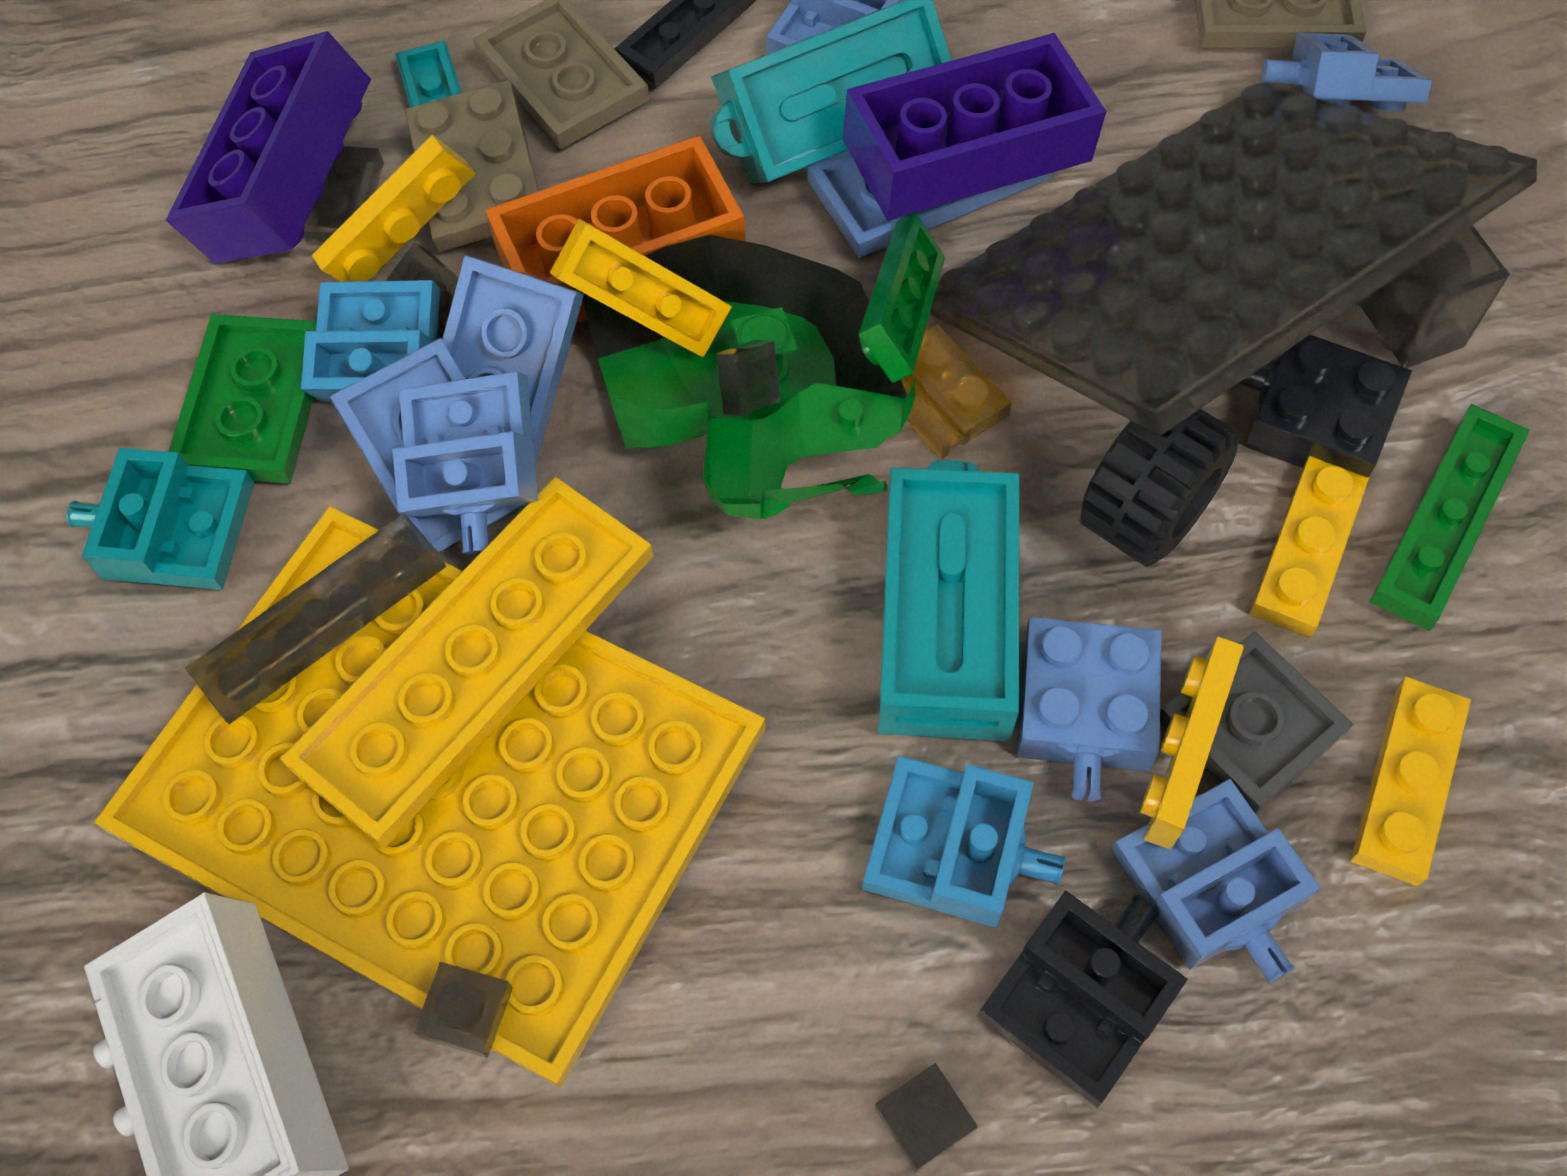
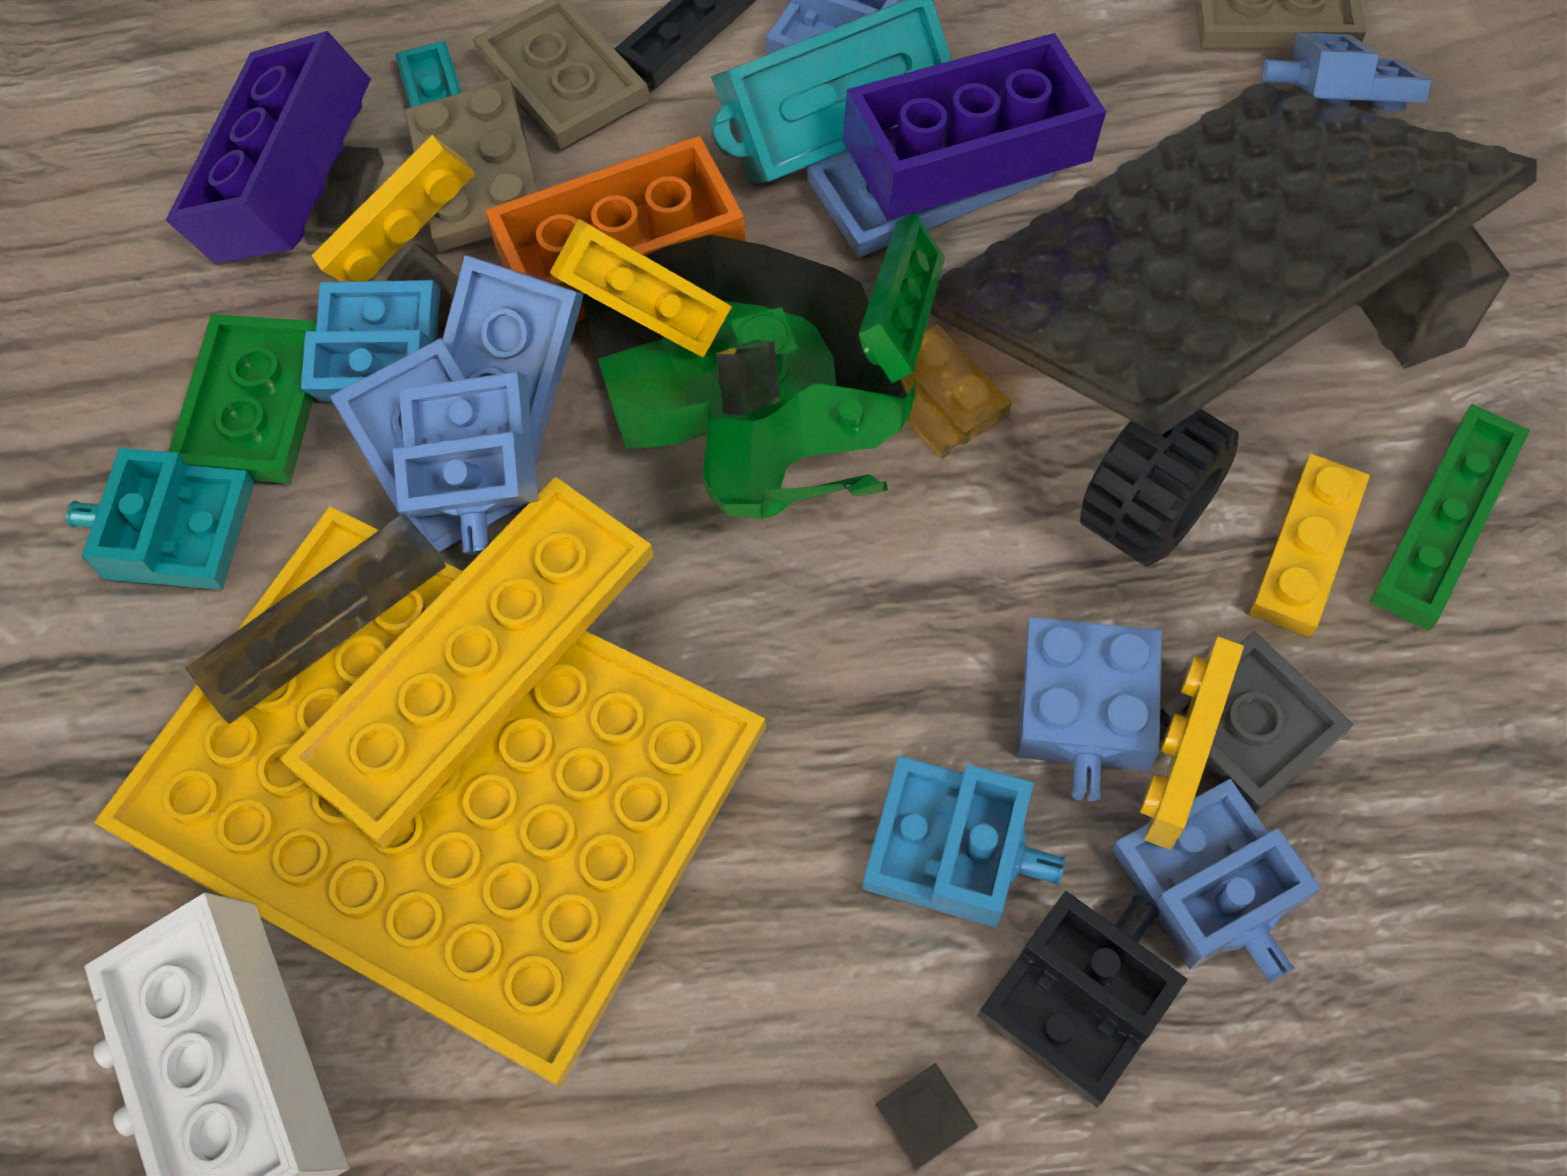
(463, 1009): clear smoke plate -> none
(951, 604): teal piece -> none
(1326, 405): black plate -> none
(1411, 781): yellow plate -> none

